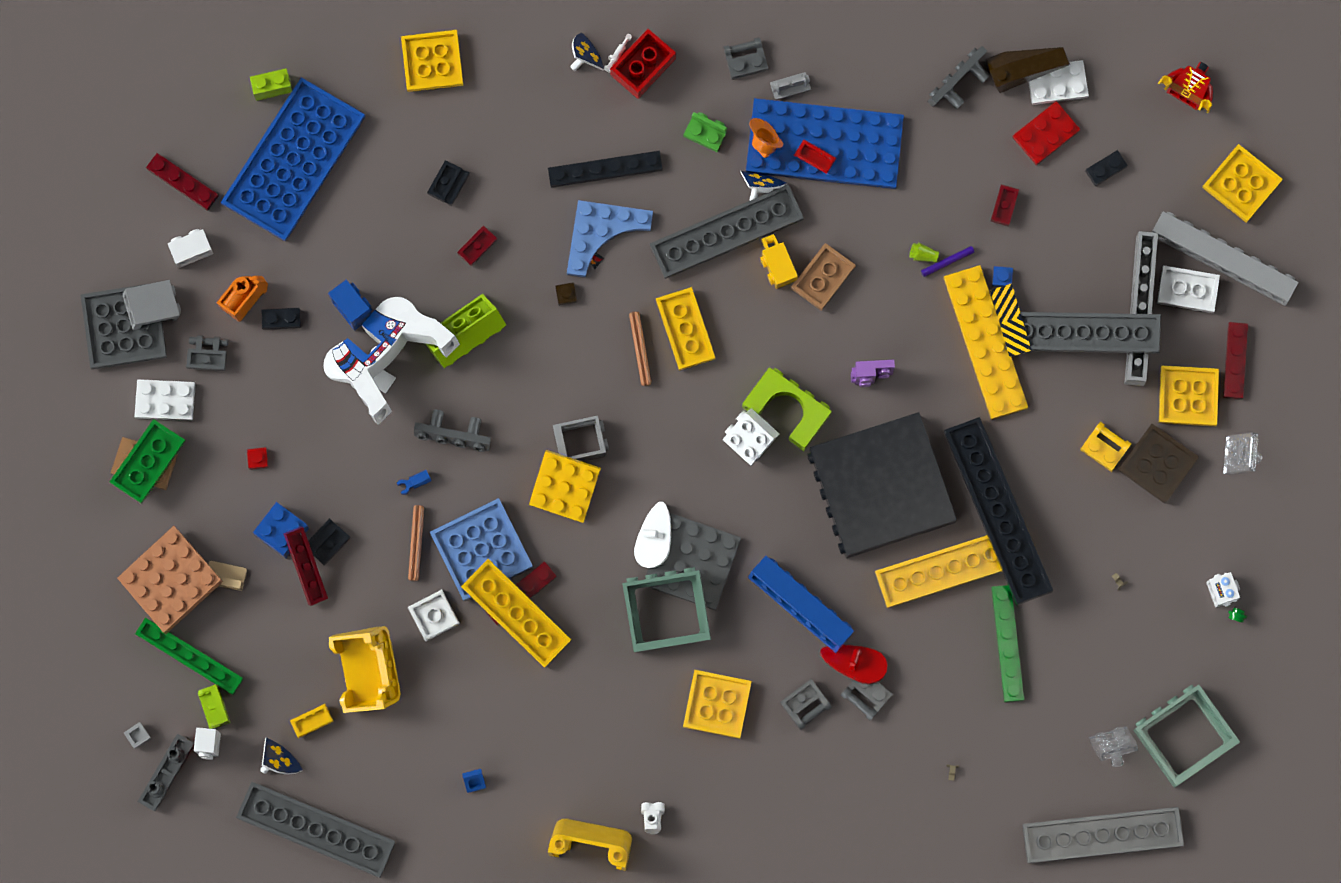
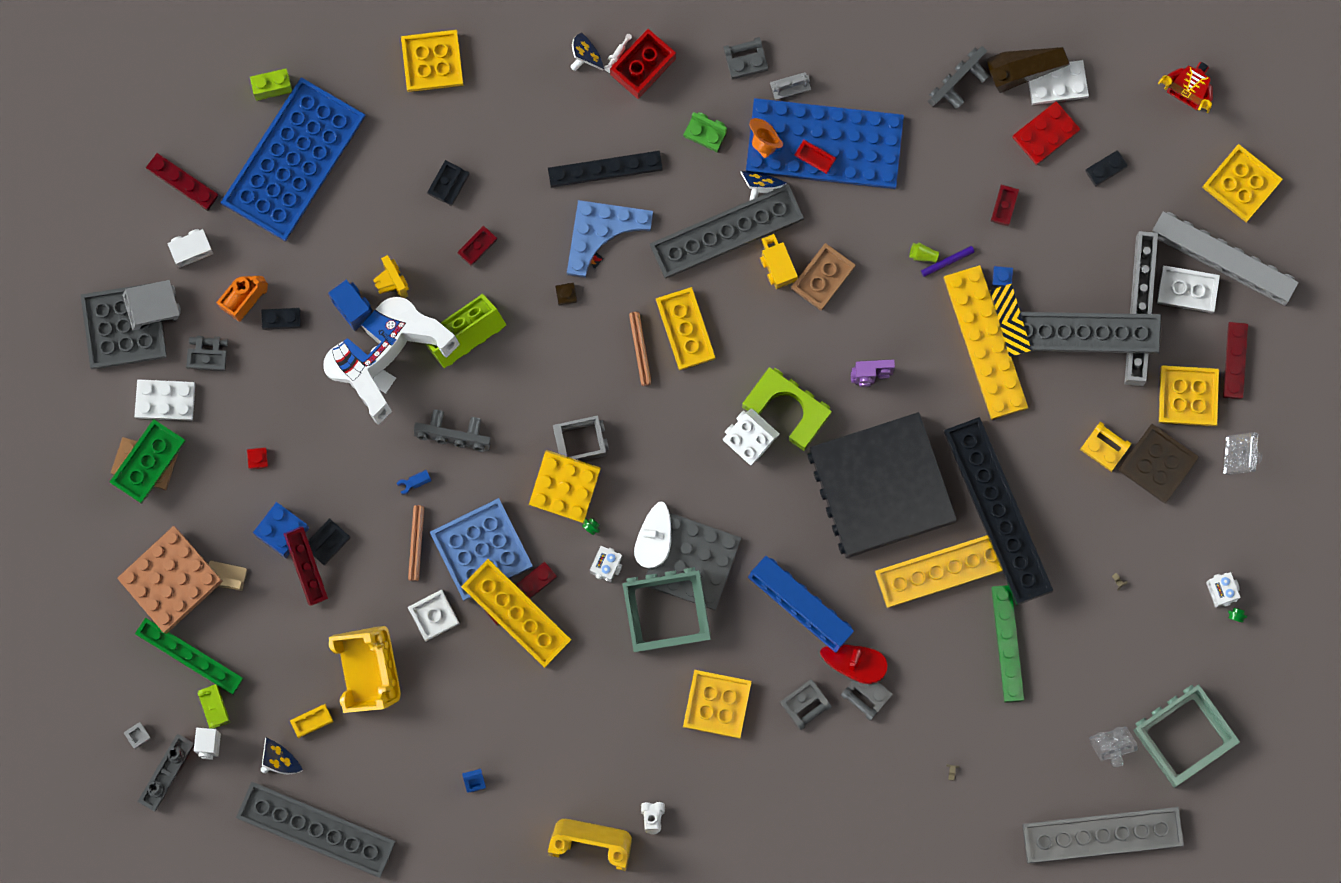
(390, 279): none -> yellow plate
(591, 526): none -> green plate
(606, 564): none -> white head

